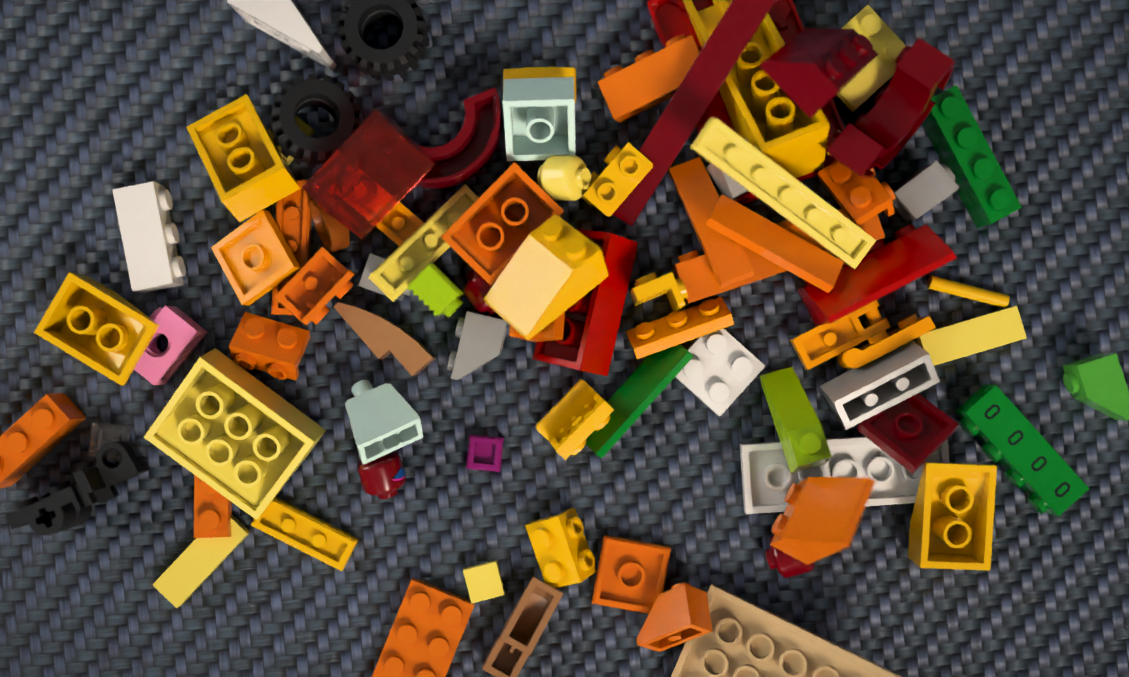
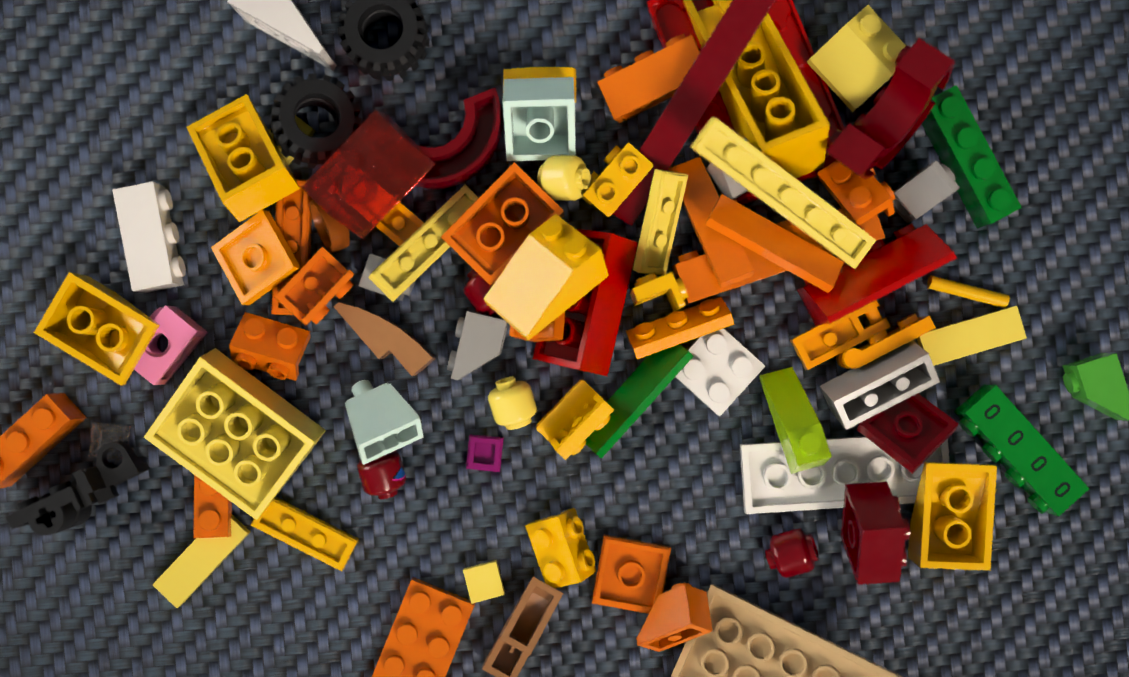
(437, 291): lime brick -> none
(512, 403): none -> light yellow head
(660, 222): none -> light yellow tile
(818, 65): dark red slope -> none
(820, 516): orange slope -> none
(874, 533): none -> dark red brick

